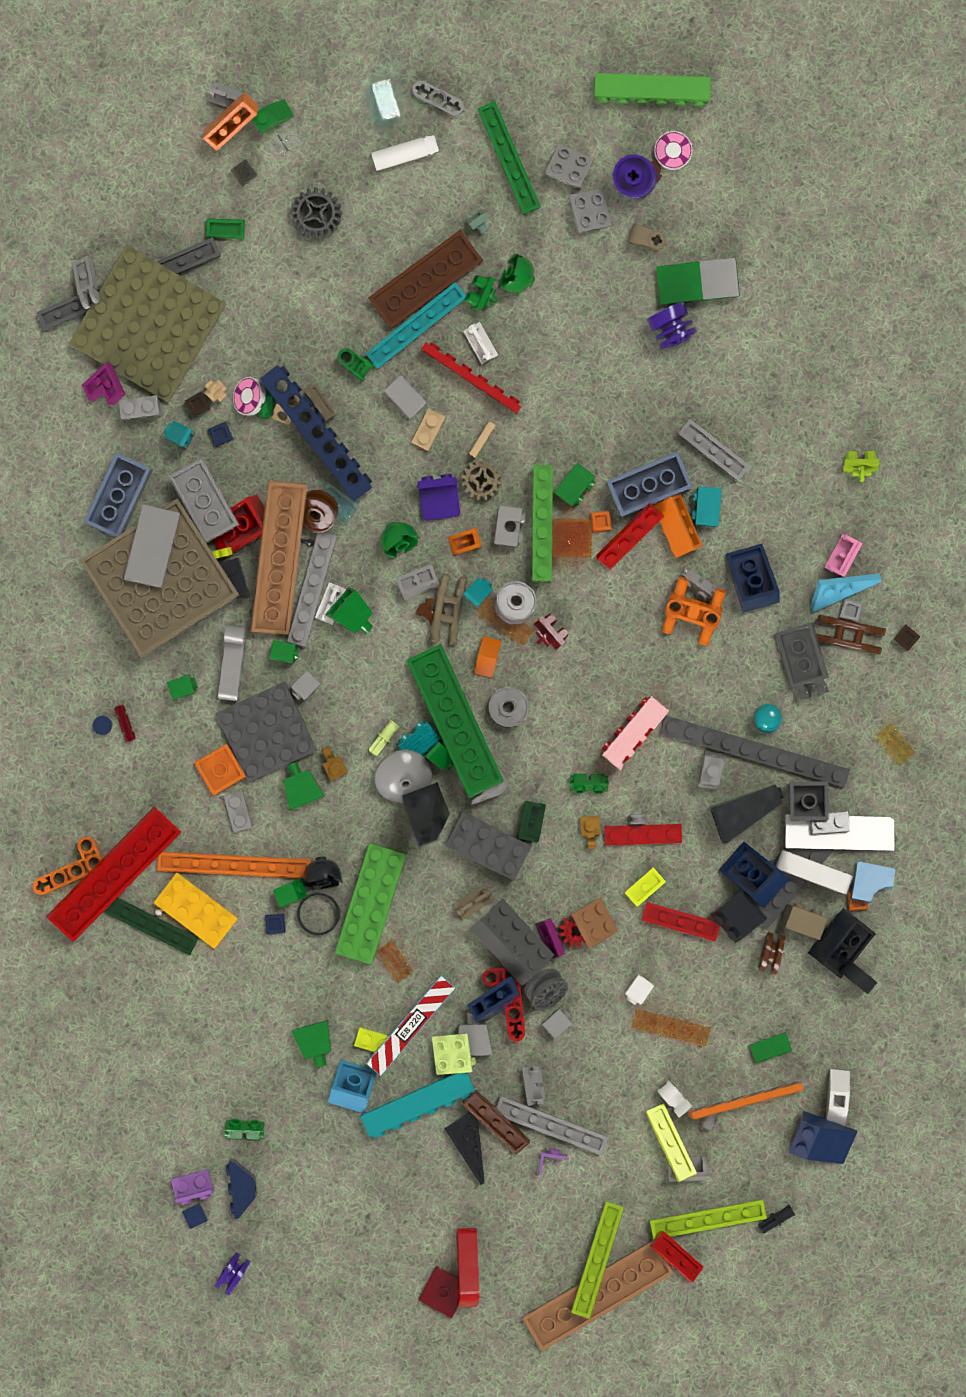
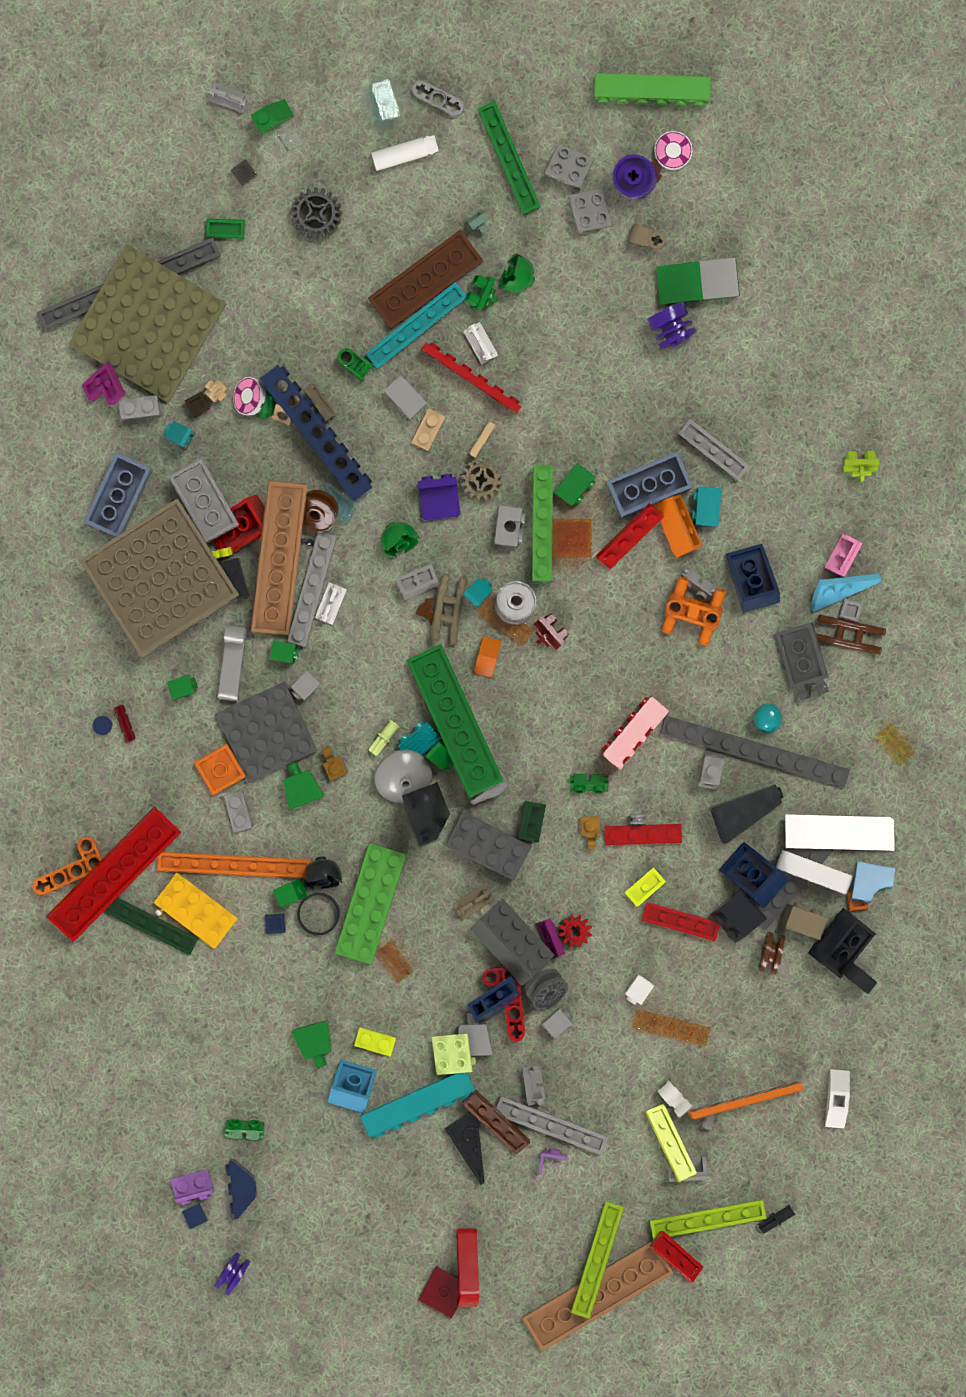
(86, 281): light grey hinge -> none
(152, 546): light grey tile -> none
(220, 434): dark blue tile -> none
(230, 121): orange brick -> none
(351, 612): green torso -> none
(410, 1025): tile -> none
(465, 541): orange slope -> none
(512, 695): light grey wheel -> none
(594, 922): medium nougat plate -> none
(601, 521): orange tile -> none
(770, 1047): green tile -> none
(808, 800): dark grey slope -> none
(821, 1139): dark blue slope -> none
(837, 823): plate -> none
(906, 637): dark brown plate -> none

